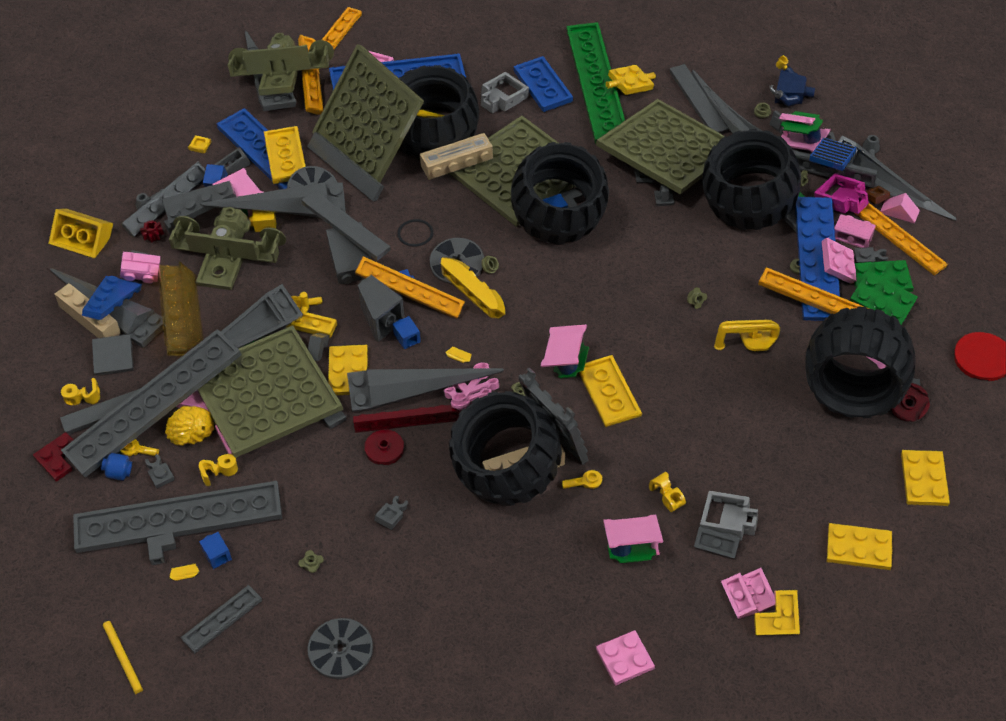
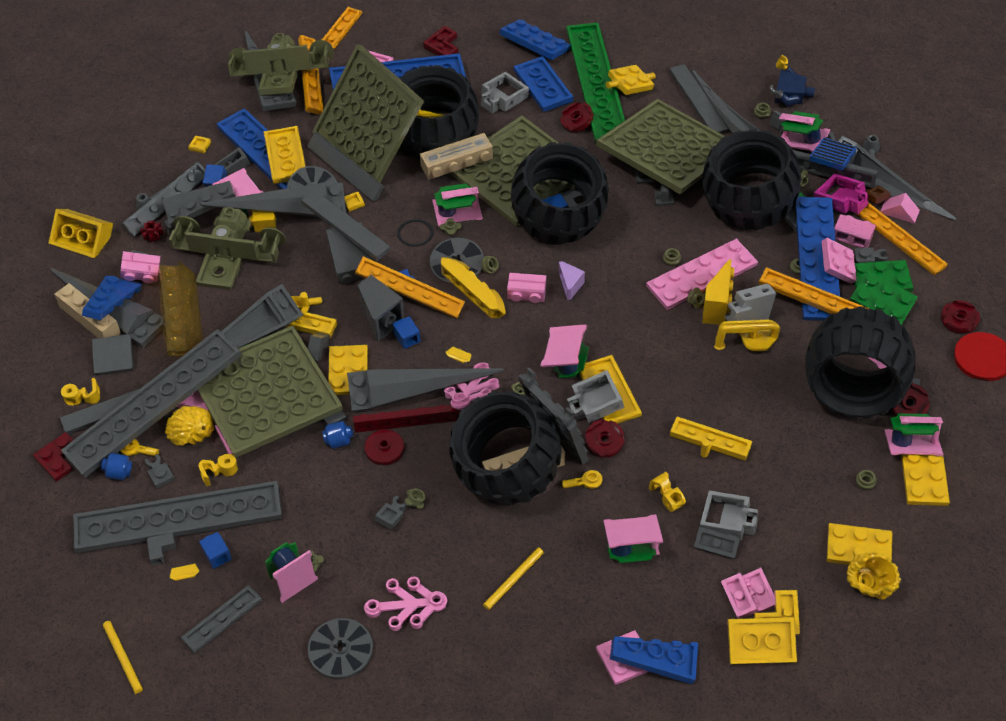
(290, 569): none -> bright pink piece
(337, 434): none -> blue head
(353, 201): none -> yellow tile
(408, 604): none -> bright pink plant
(415, 498): none -> olive plate
(440, 41): none -> dark red plate
(450, 226): none -> olive plate
(458, 203): none -> piece
(513, 578): none -> yellow bar
(526, 287): none -> bright pink brick
(535, 39): none -> blue plate
(571, 278): none -> lavender slope
(576, 117): none -> dark red plate
(596, 397): none -> light grey piece
(604, 429): none -> dark red plate
(663, 658): none -> blue wing
(672, 253): none -> olive plate
(676, 284): none -> bright pink plate
(710, 439): none -> yellow plate
(718, 295): none -> yellow slope
(754, 307): none -> light grey piece
(762, 640): none -> yellow plate
(866, 474): none -> olive plate
(873, 575): none -> yellow hair
(914, 434): none -> piece
(969, 317): none -> dark red plate

